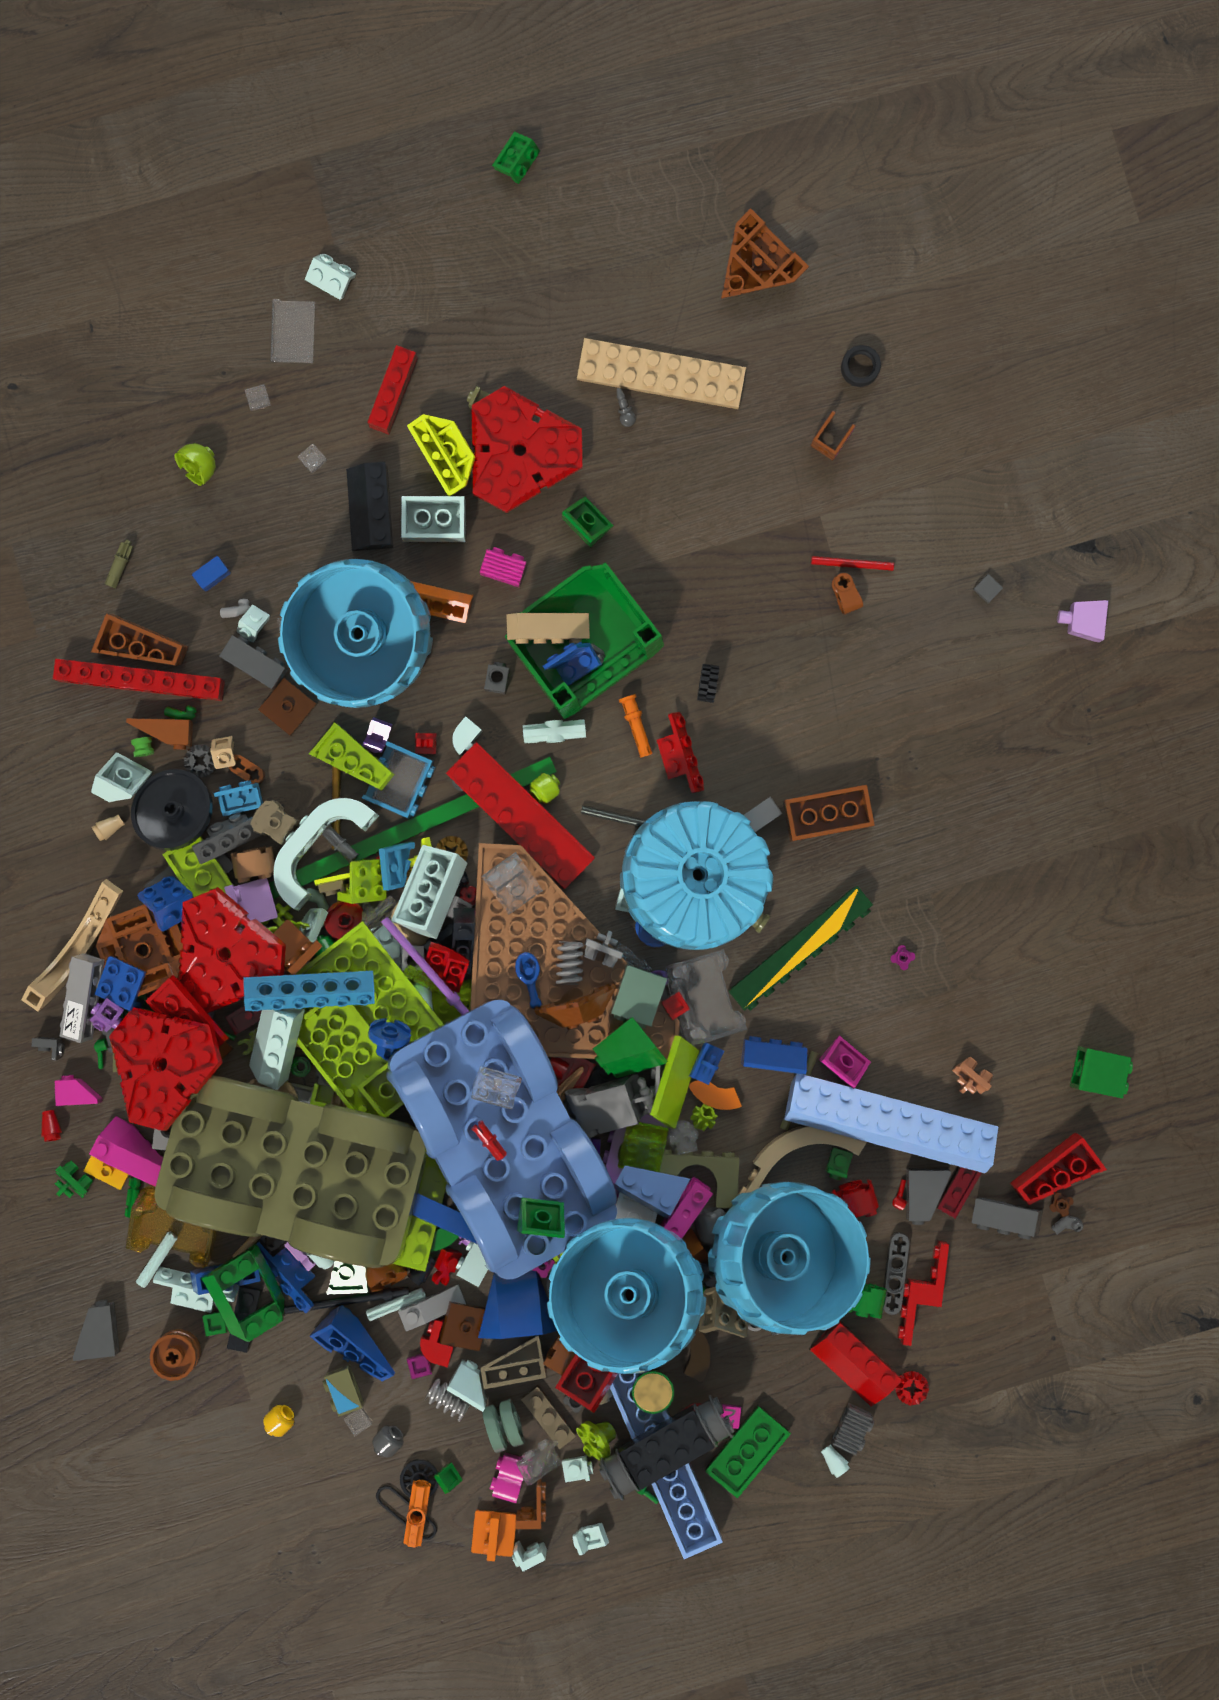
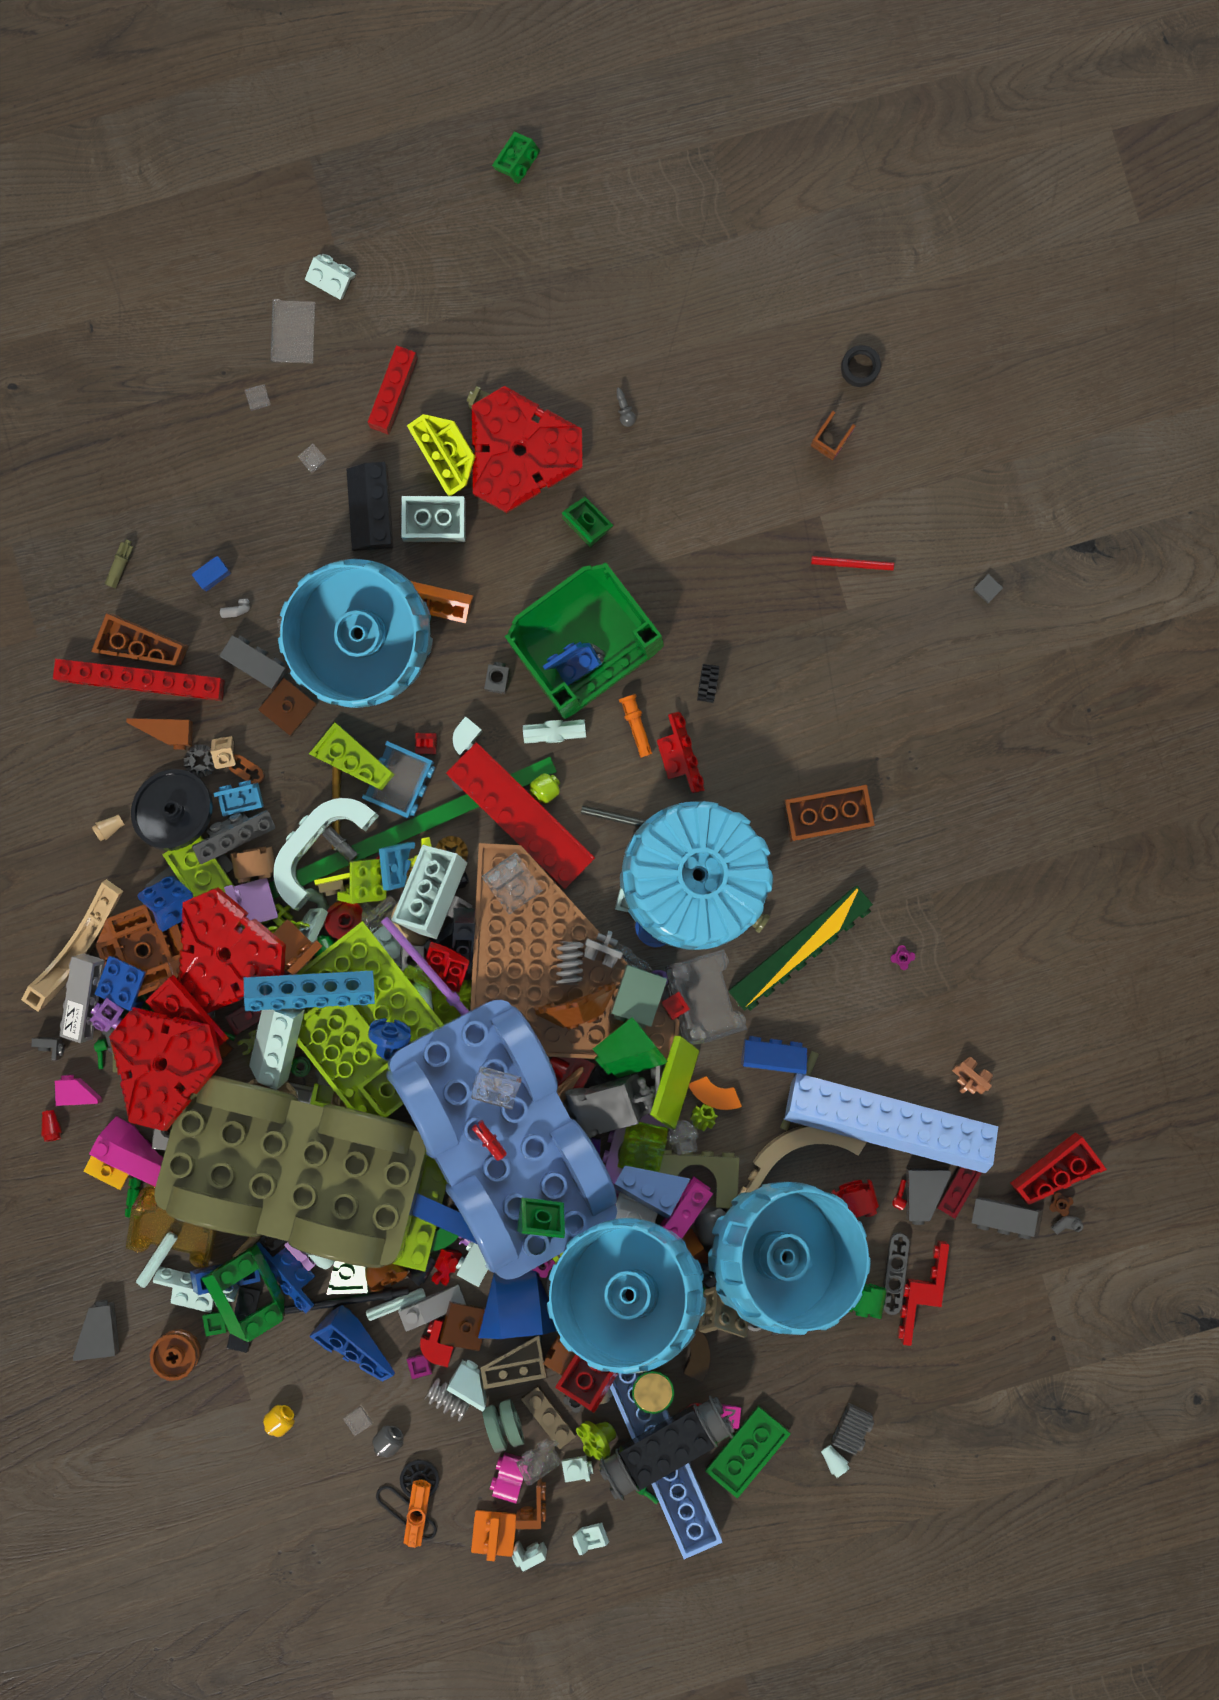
(80, 1186): green hips -> none
(119, 779): light aqua slope -> none
(142, 746): bright green wheel -> none
(177, 714): green arm -> none
(197, 461): lime cylinder -> none
(252, 623): light aqua bracket -> none
(273, 821): dark tan piece -> none
(343, 1390): olive brick -> none
(377, 735): medium lavender bracket -> none
(448, 1478): green plate -> none
(470, 890): red plate -> none
(503, 567): dark pink brick -> none
(528, 970): blue piece -> none
(548, 626): tan brick -> none
(661, 373): tan plate -> none
(706, 1063): blue hips -> none
(759, 259): dark orange wedge -> none
(763, 814): light grey slope -> none
(838, 1163): green bracket -> none
(845, 1061): dark pink slope -> none
(847, 596): dark orange piece -> none
(856, 1364): red slope -> none
(919, 1382): red gear -> none
(1086, 619): lavender torso -> none
(1101, 1072): green slope -> none

